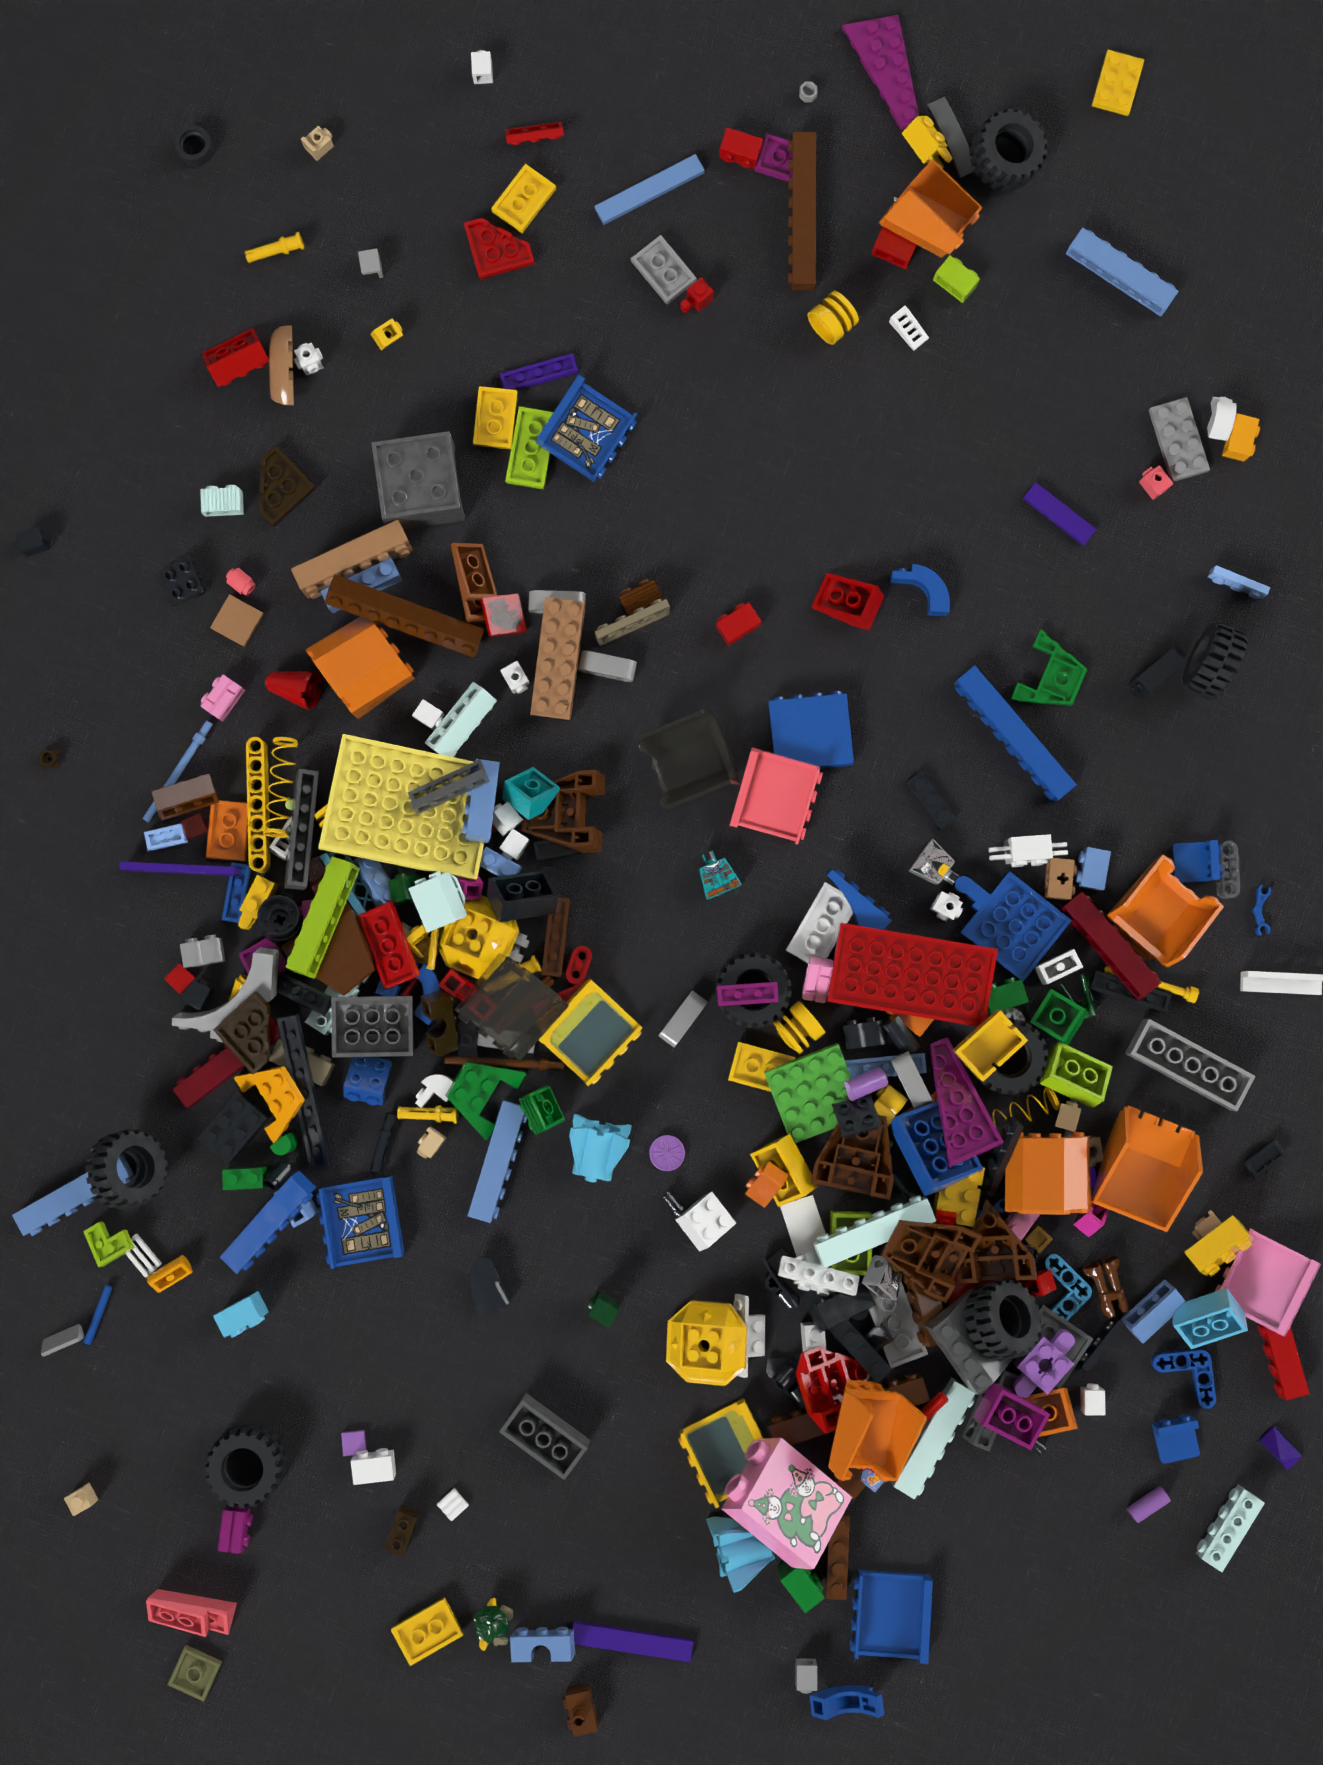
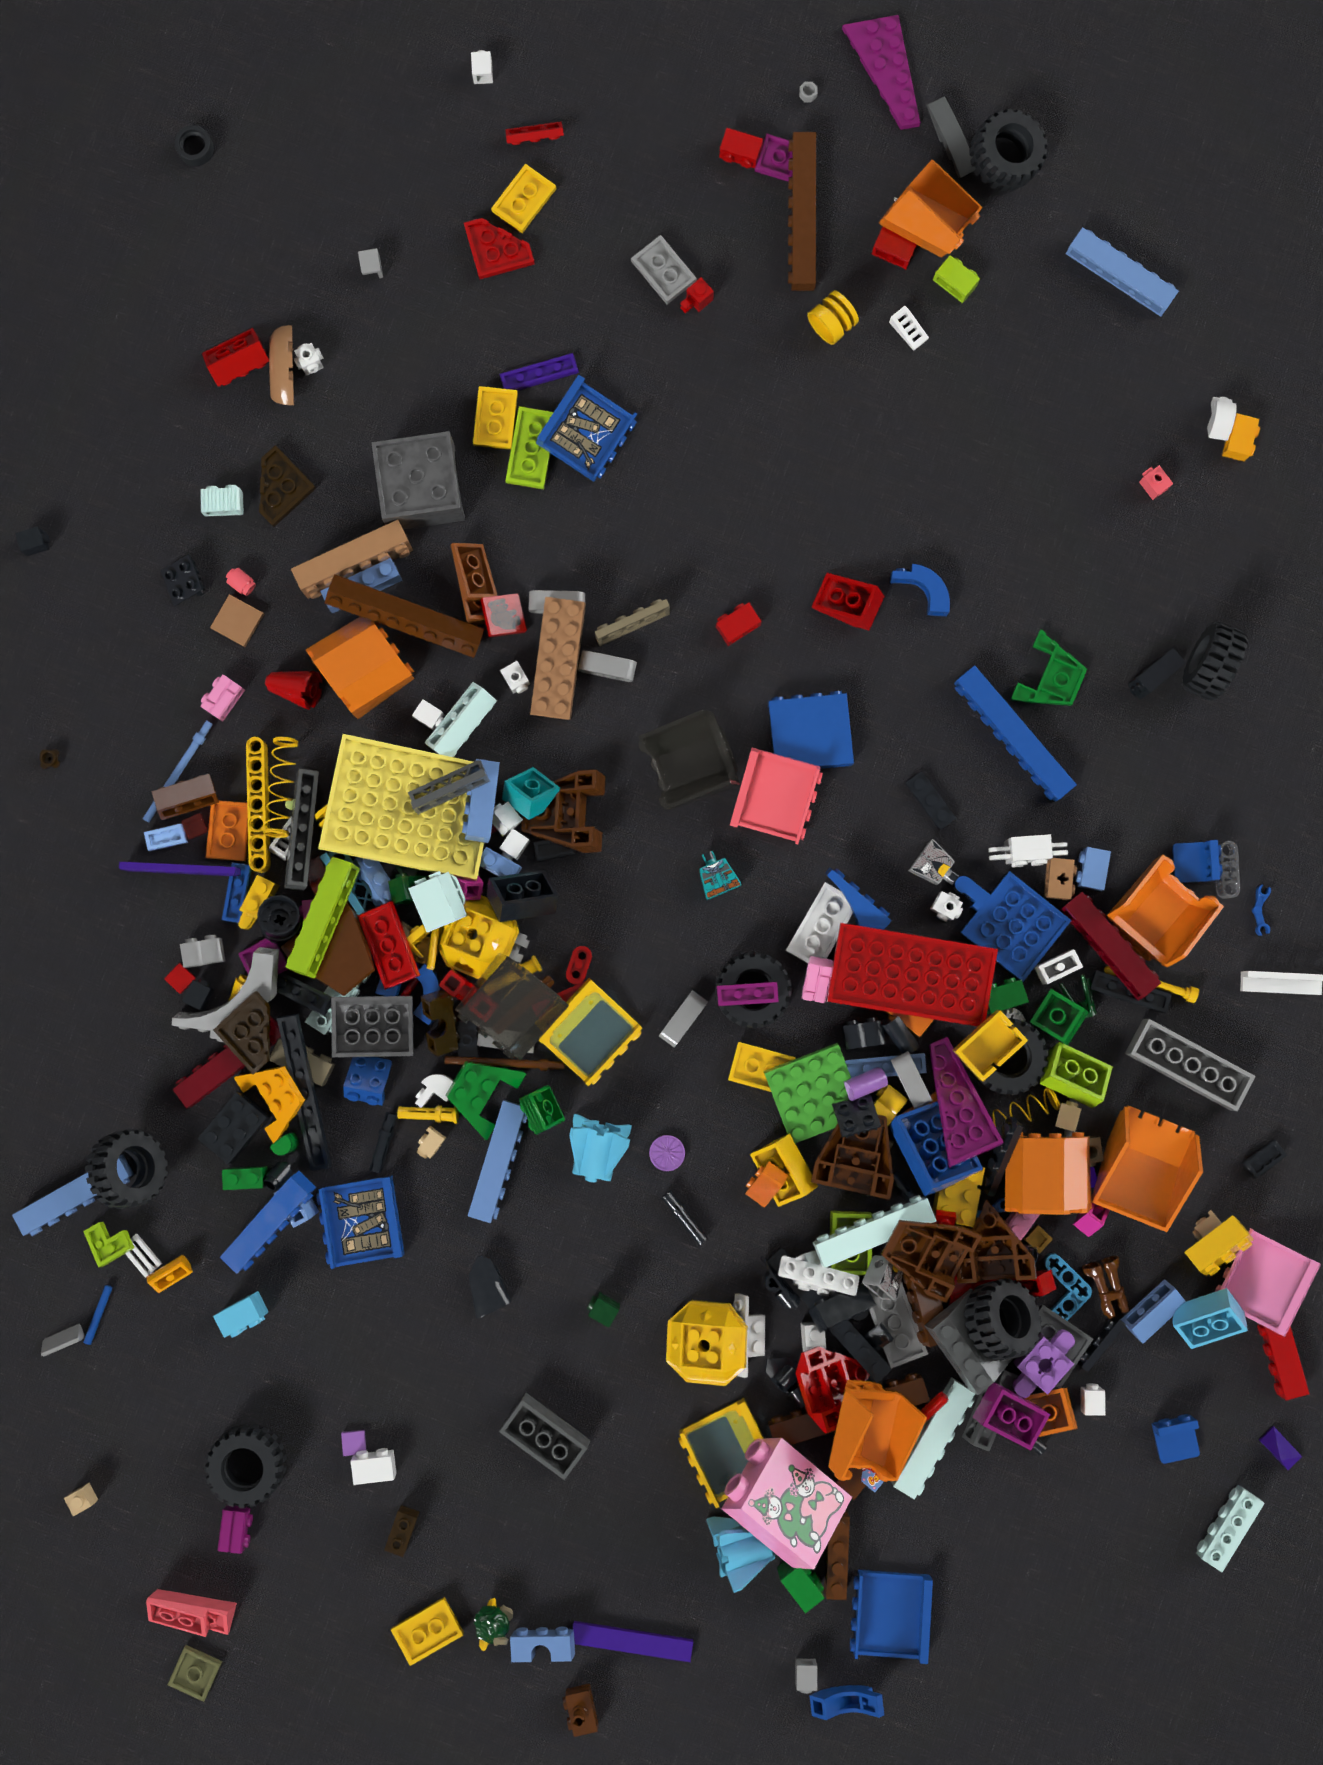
(283, 246): yellow pin -> none
(318, 142): tan brick -> none
(390, 326): yellow brick -> none
(452, 1504): white piece -> none
(556, 939): reddish brown plate -> none
(640, 596): reddish brown brick -> none
(649, 189): medium blue tile -> none
(705, 1221): white brick -> none
(799, 1027): yellow wheel -> none
(803, 1224): white sticker -> none
(926, 141): yellow hinge -> none
(1059, 514): dark purple tile -> none
(1117, 82): yellow plate -> none
(1148, 1504): medium lavender brick -> none
(1179, 439): light grey plate -> none
(1197, 1369): blue beam -> none
(1238, 582): light blue plate -> none

